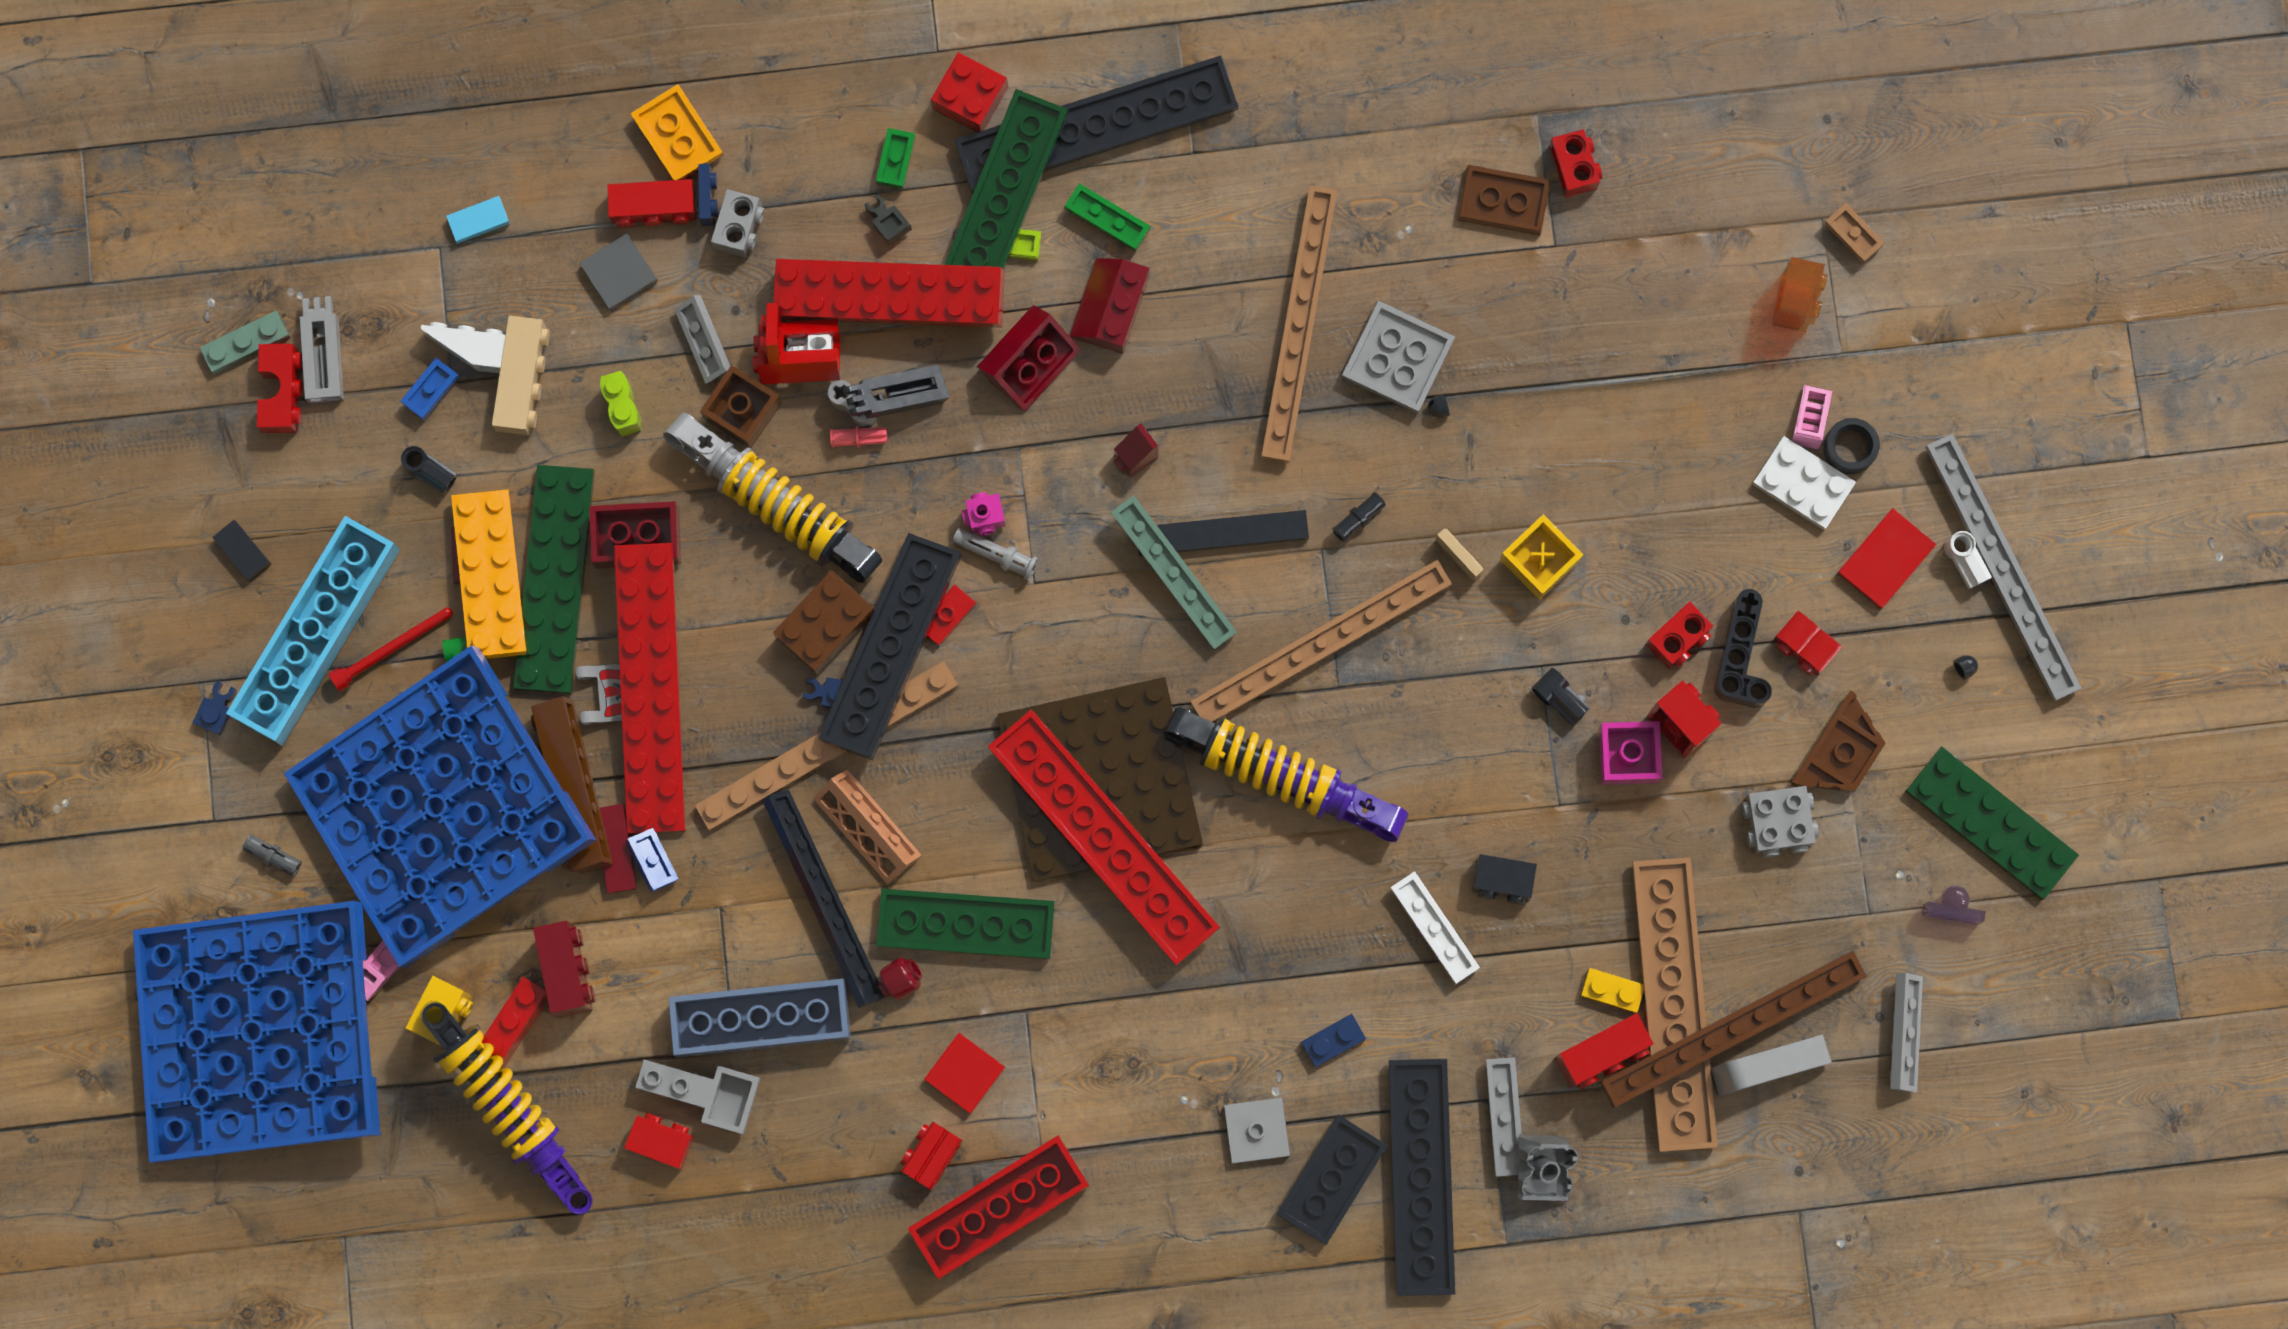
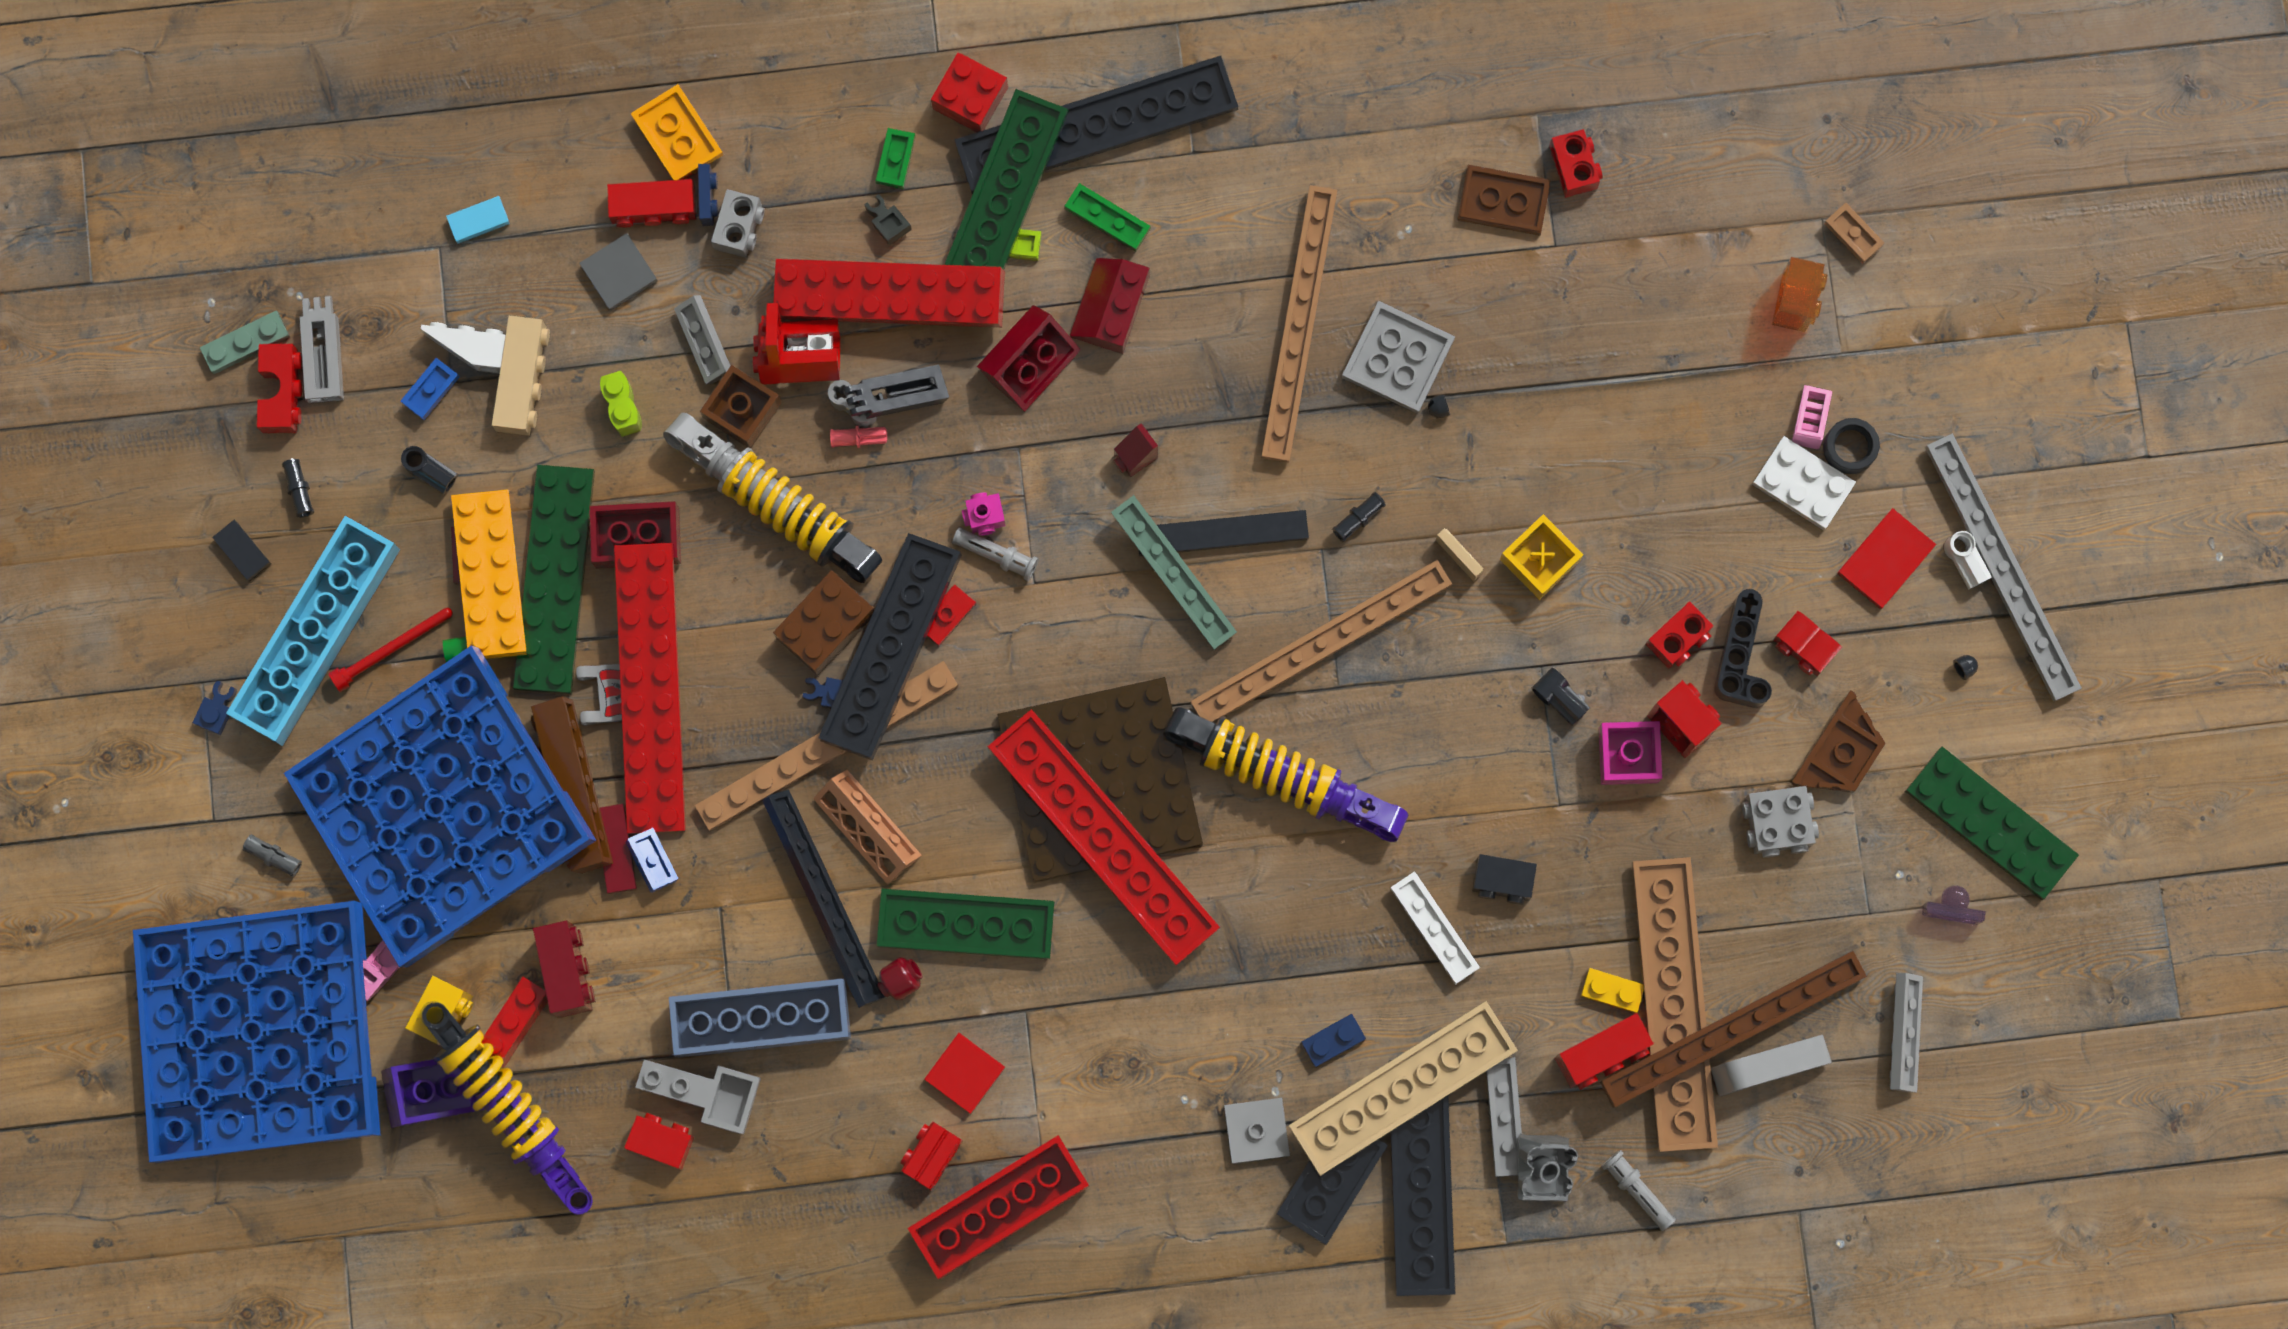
(297, 488): none -> black pin
(424, 1093): none -> dark purple slope
(1403, 1088): none -> tan plate
(1629, 1179): none -> light grey pin

